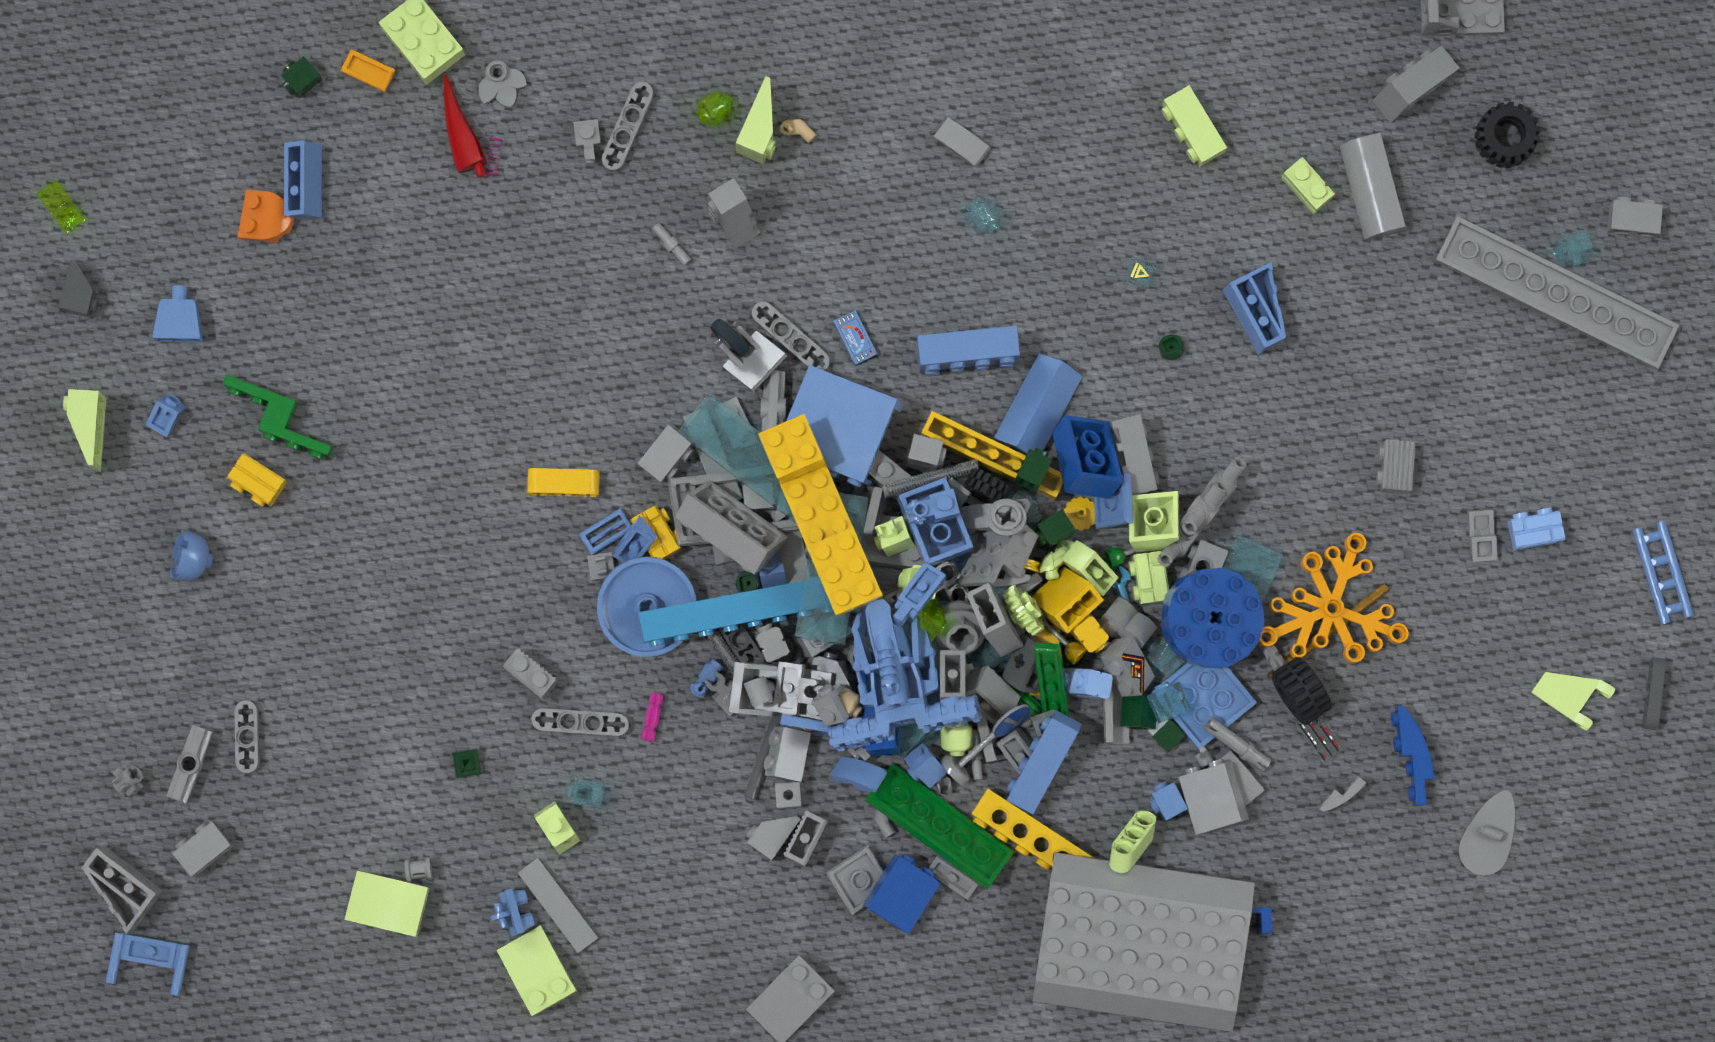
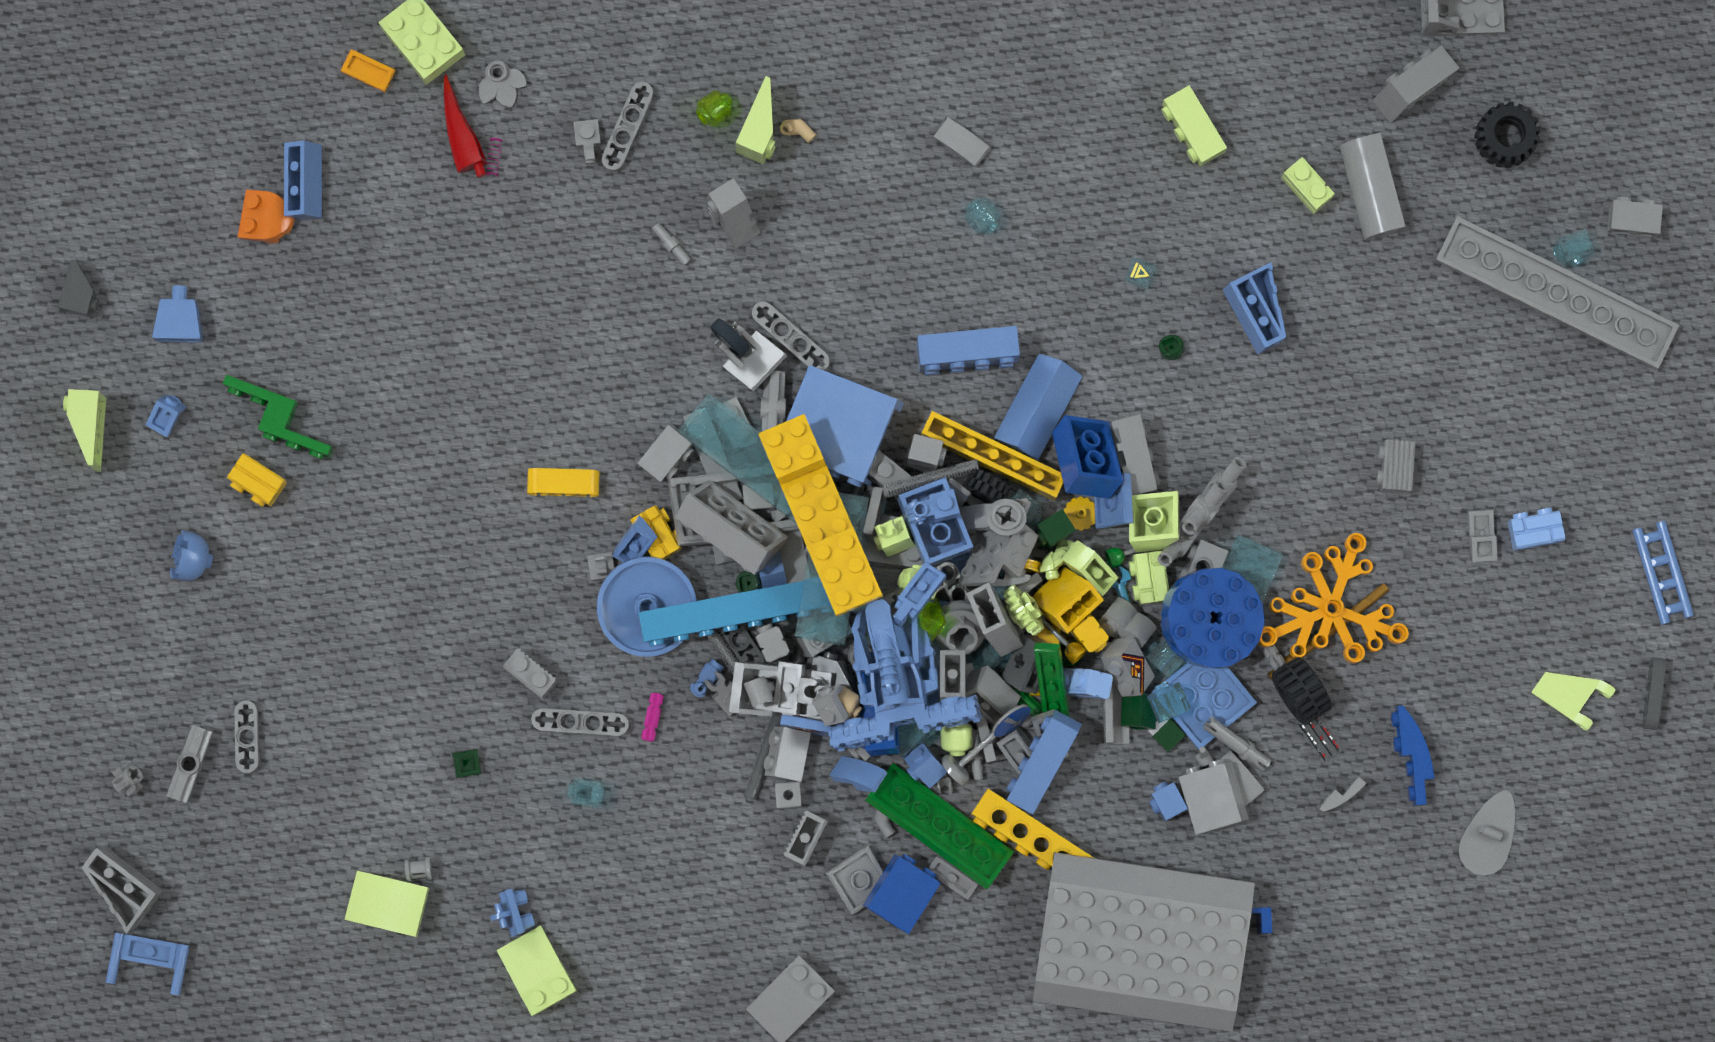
(60, 206): clear neon green slope -> none
(202, 848): light grey brick -> none
(300, 77): dark green brick -> none
(556, 827): yellowish green torso -> none
(558, 905): light grey tile -> none
(583, 534): medium blue tile -> none
(771, 835): light grey slope -> none
(855, 338): medium blue tile -> none
(1033, 469): dark green brick -> none
(1132, 841): yellowish green beam -> none

